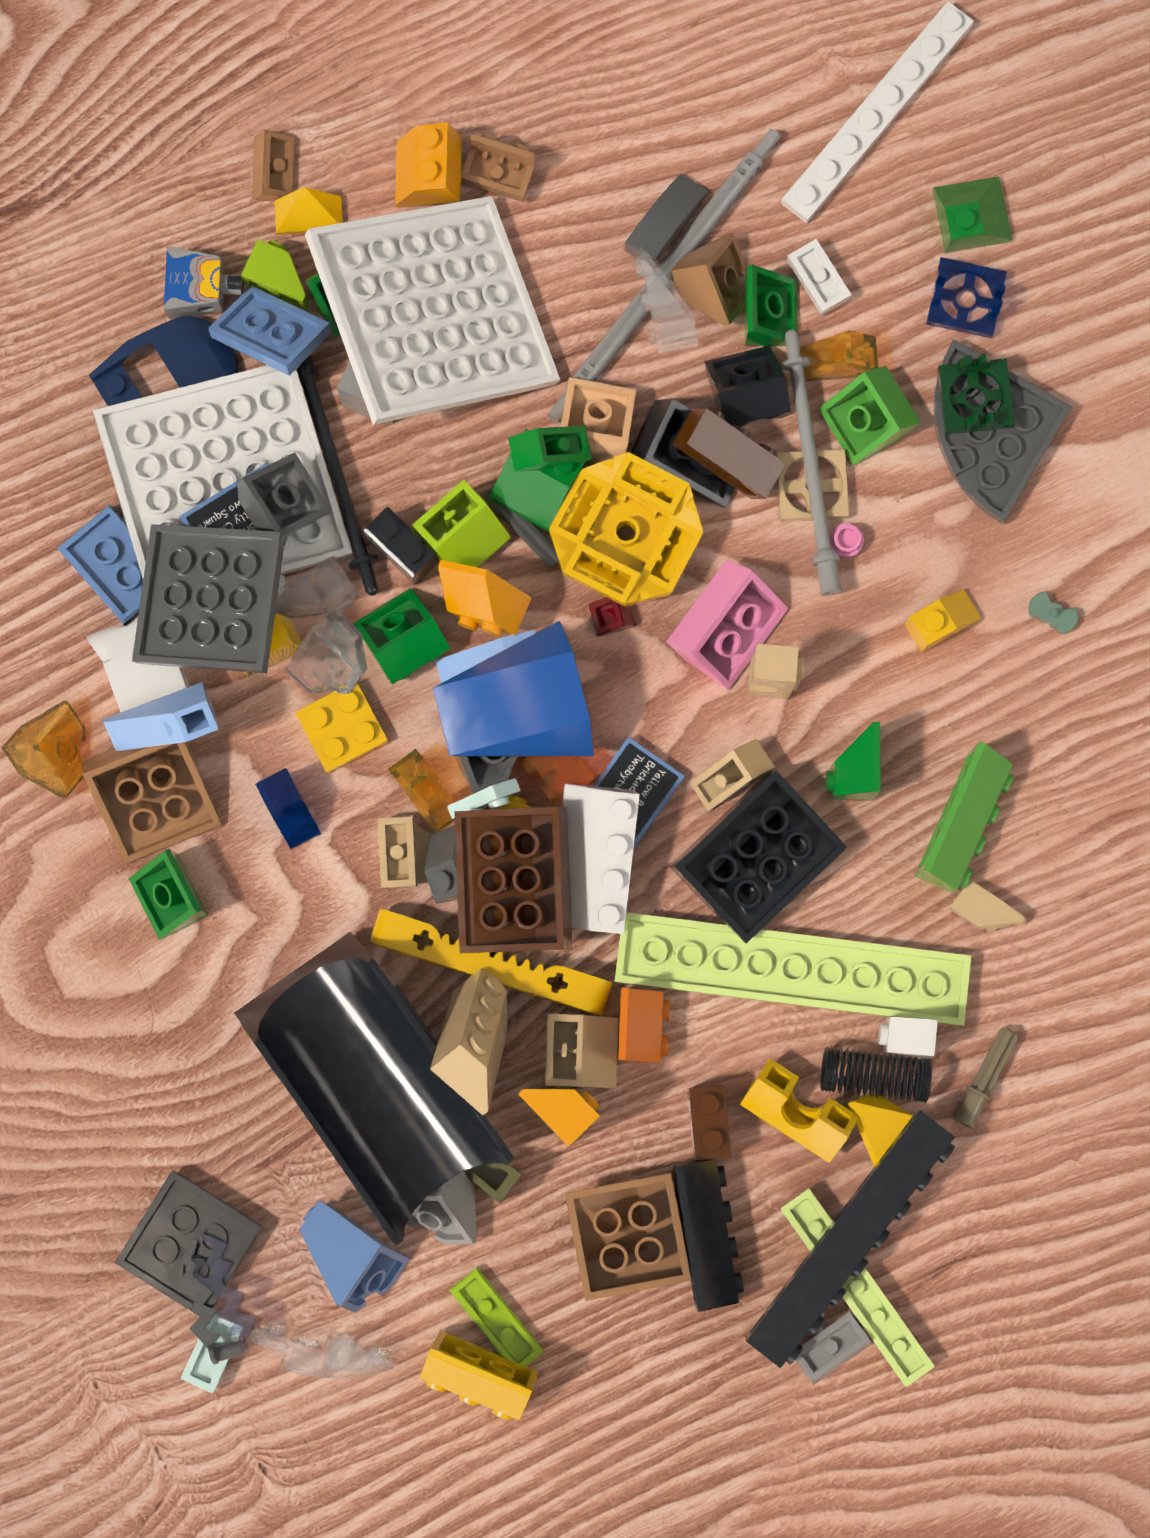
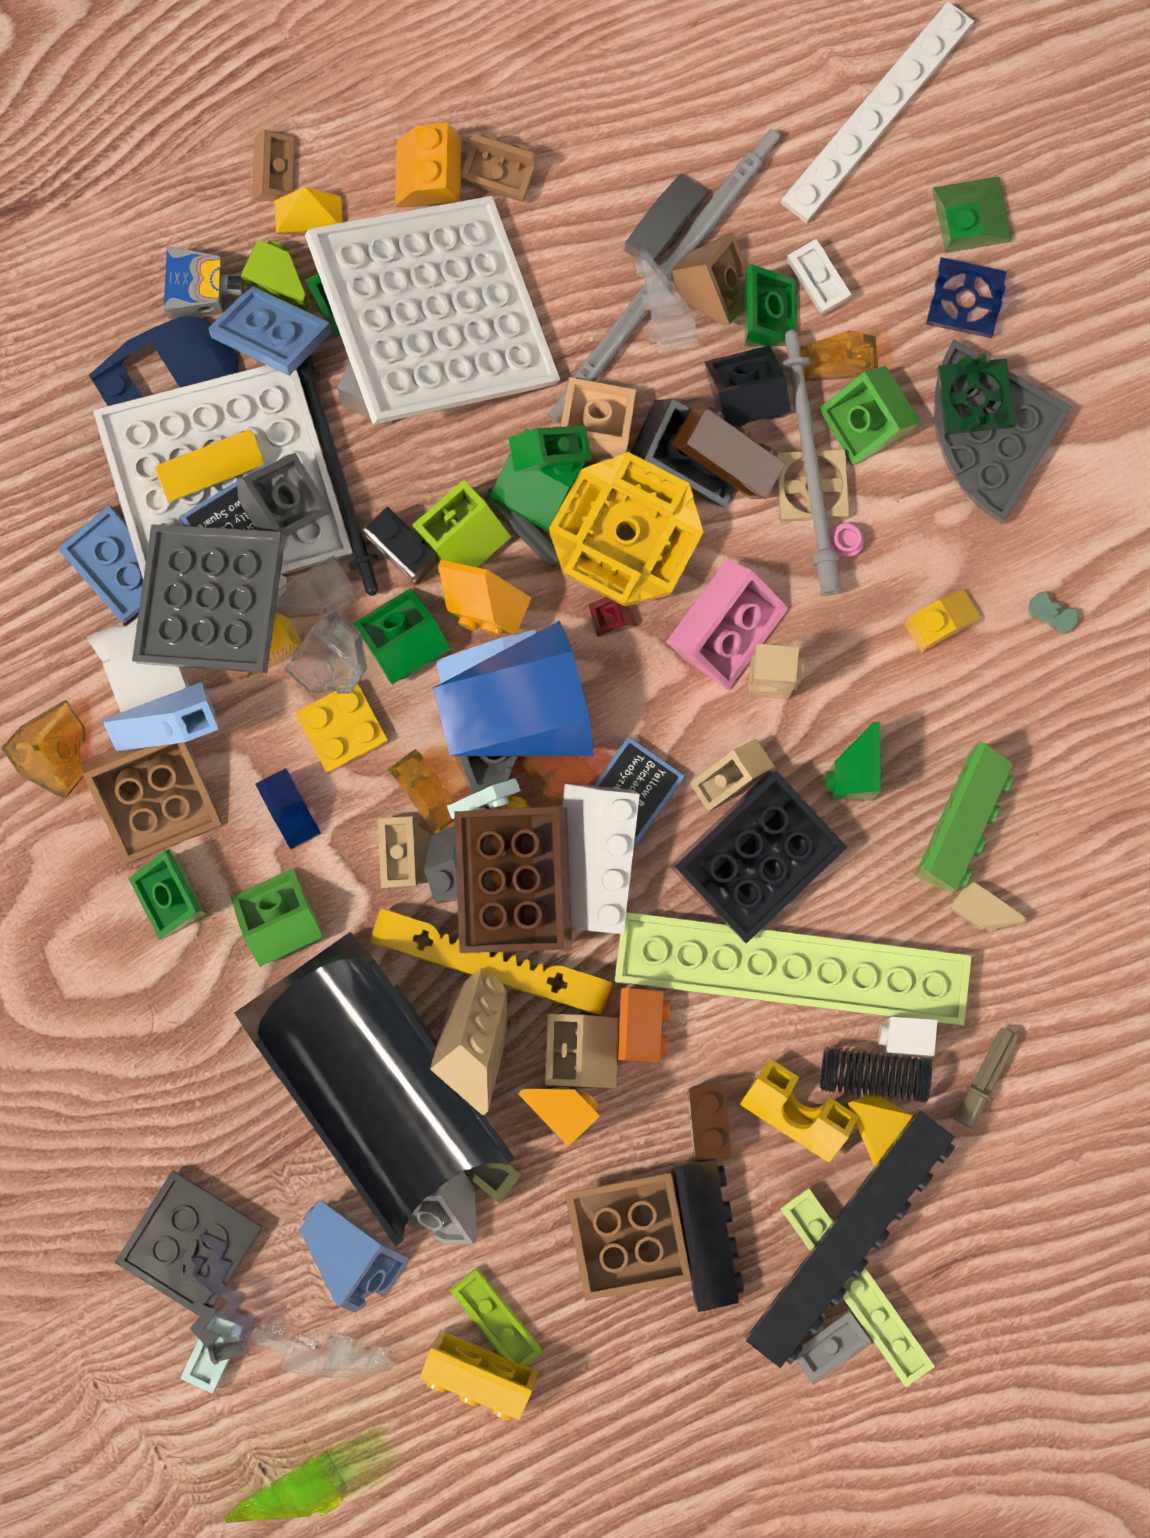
(209, 465): none -> yellow slope
(276, 917): none -> bright green slope
(299, 1493): none -> clear neon green slope

